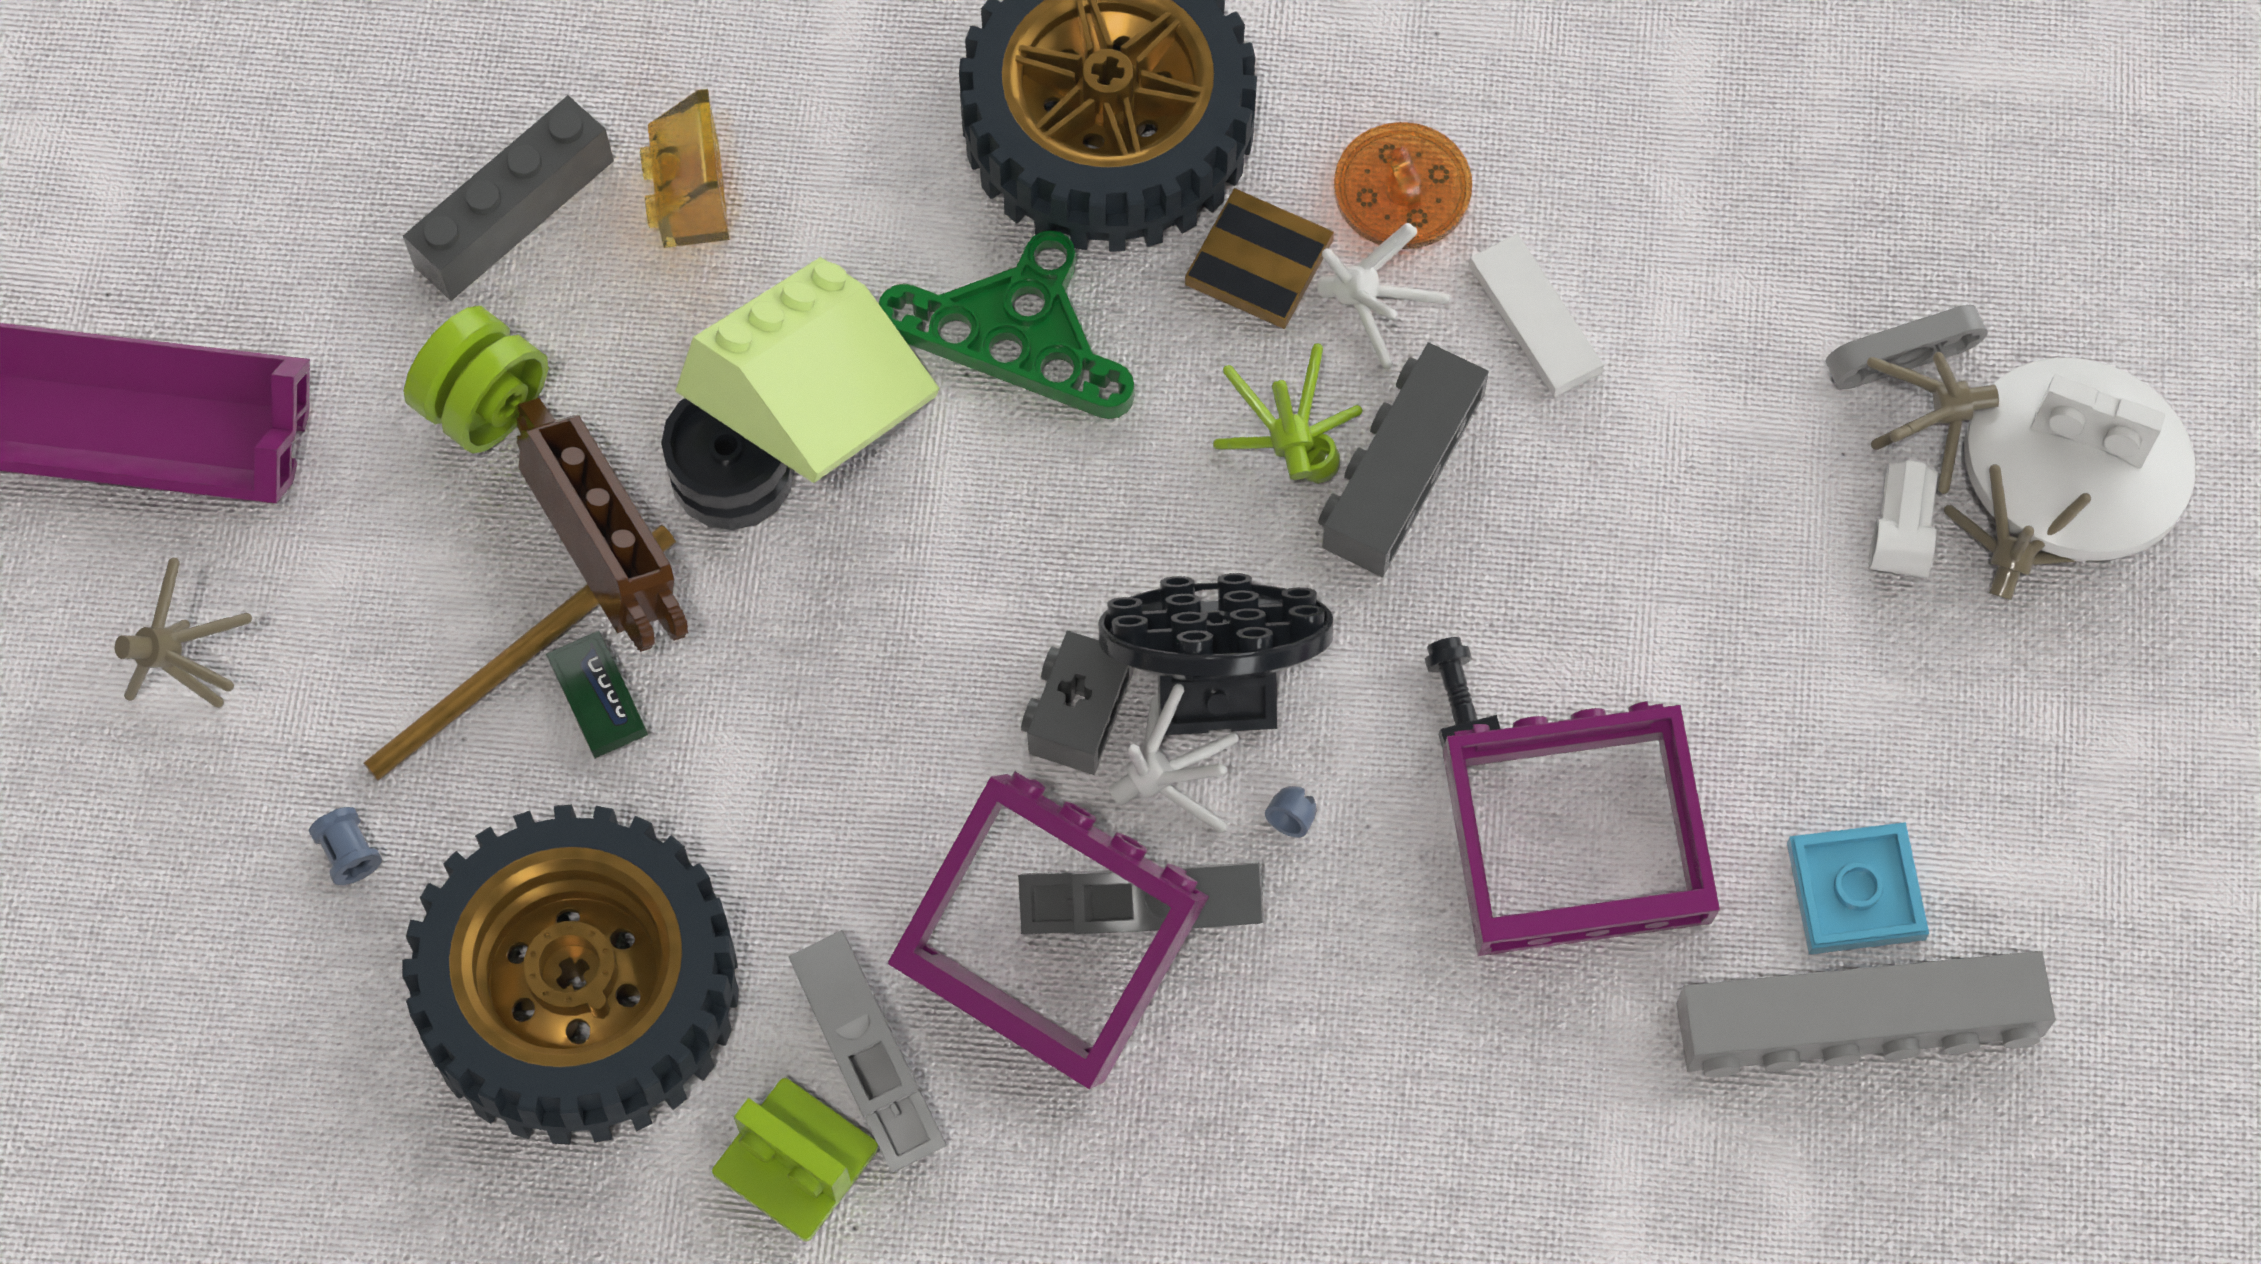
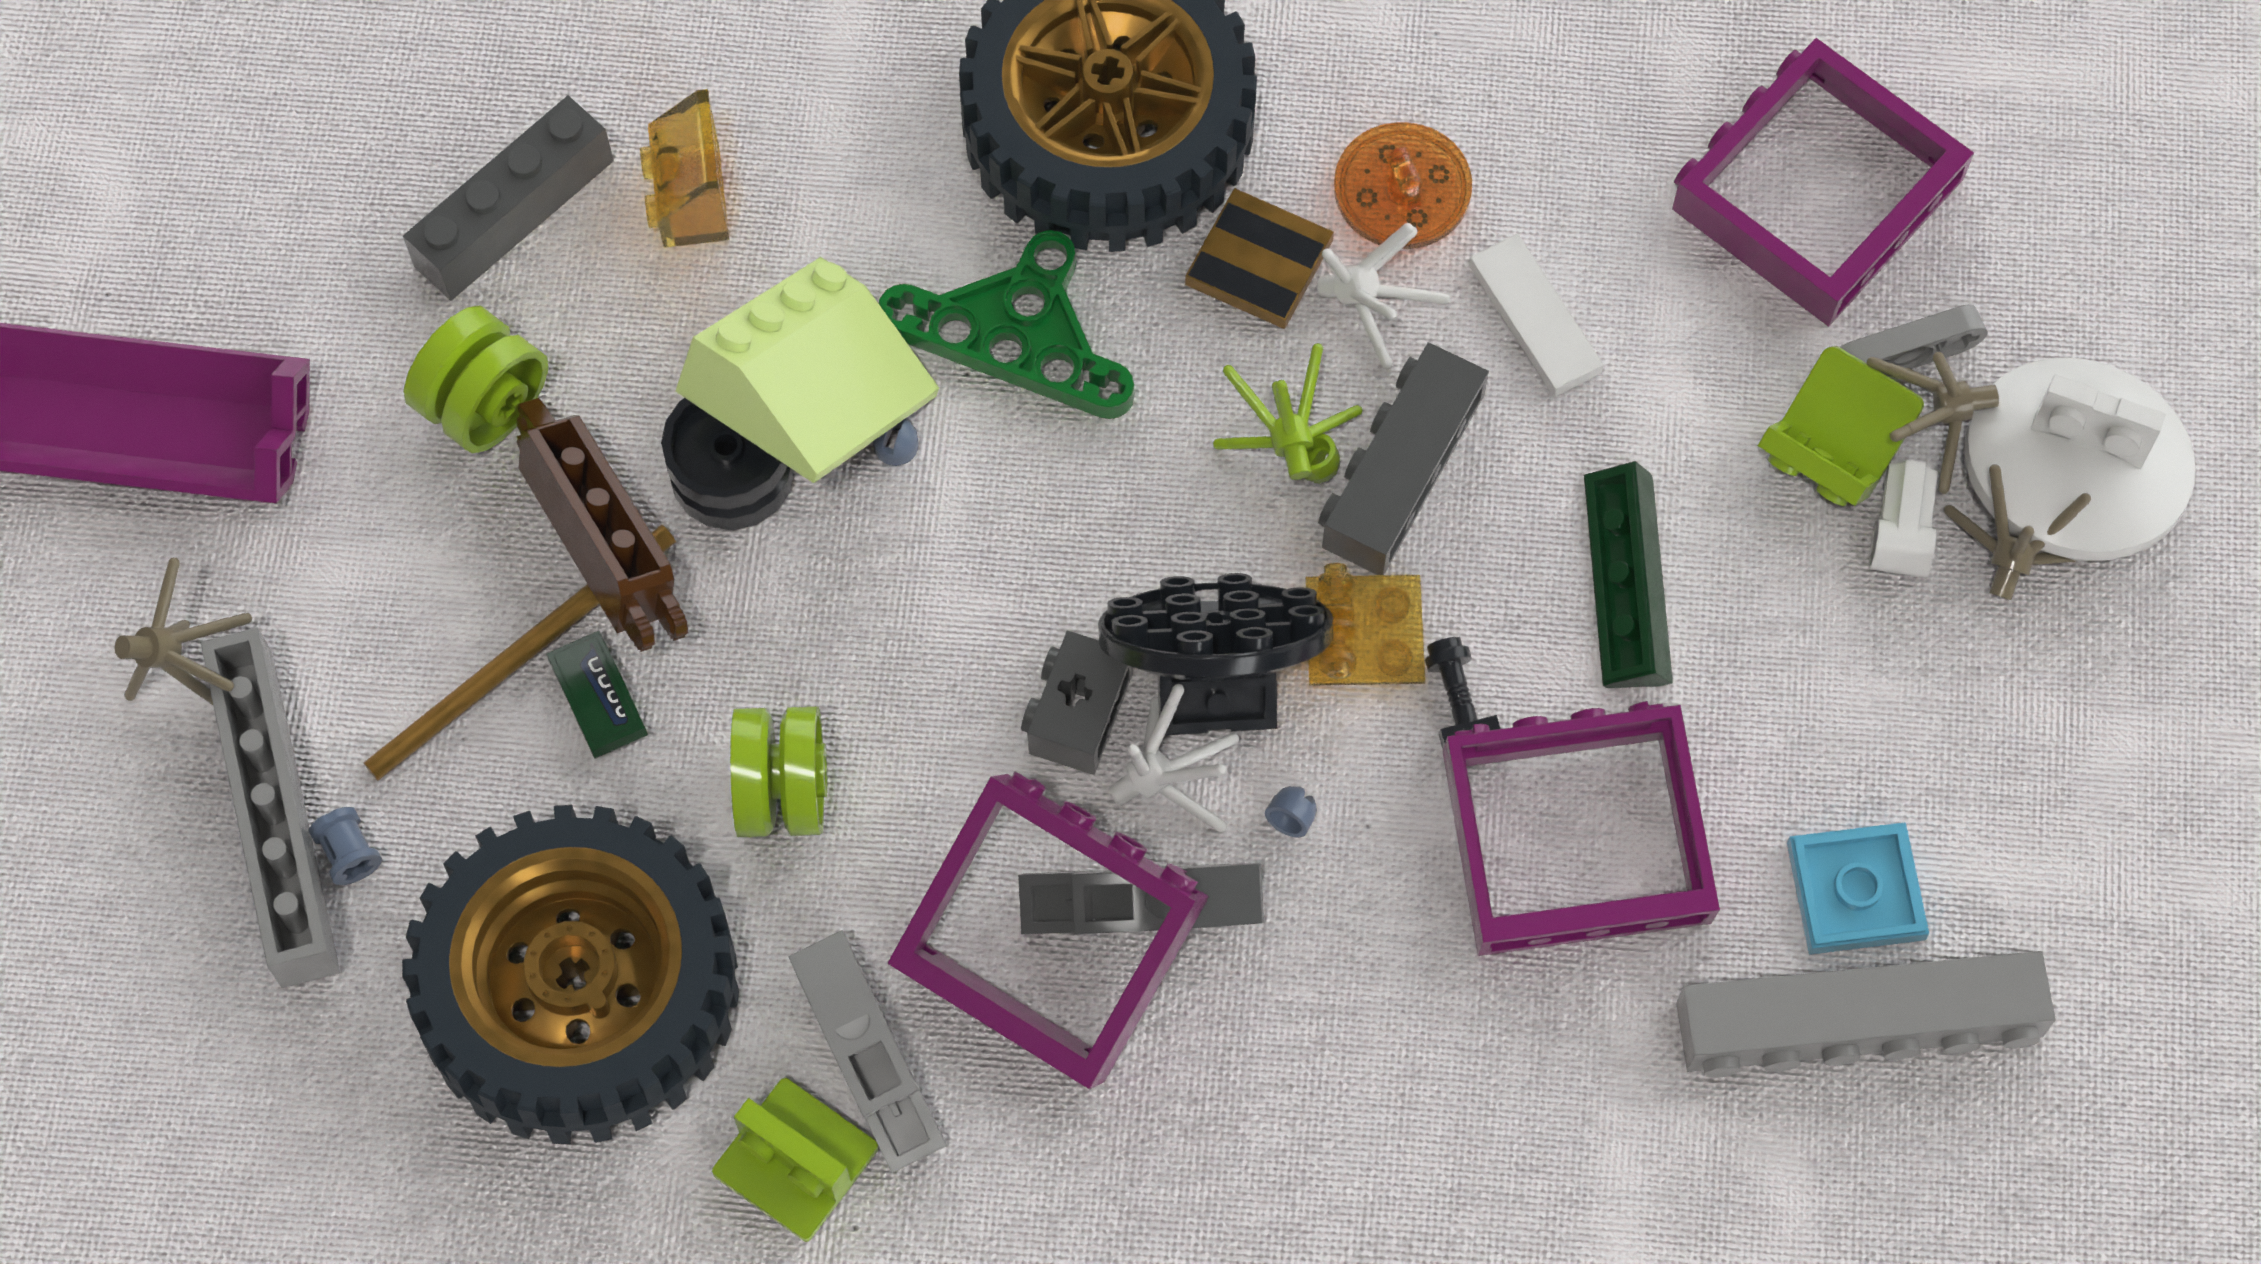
(270, 810): none -> light grey brick
(772, 771): none -> lime wheel
(904, 447): none -> sand blue hinge
(1373, 629): none -> clear yellow hinge
(1627, 577): none -> dark green slope
(1768, 255): none -> magenta window
(1842, 427): none -> lime bracket

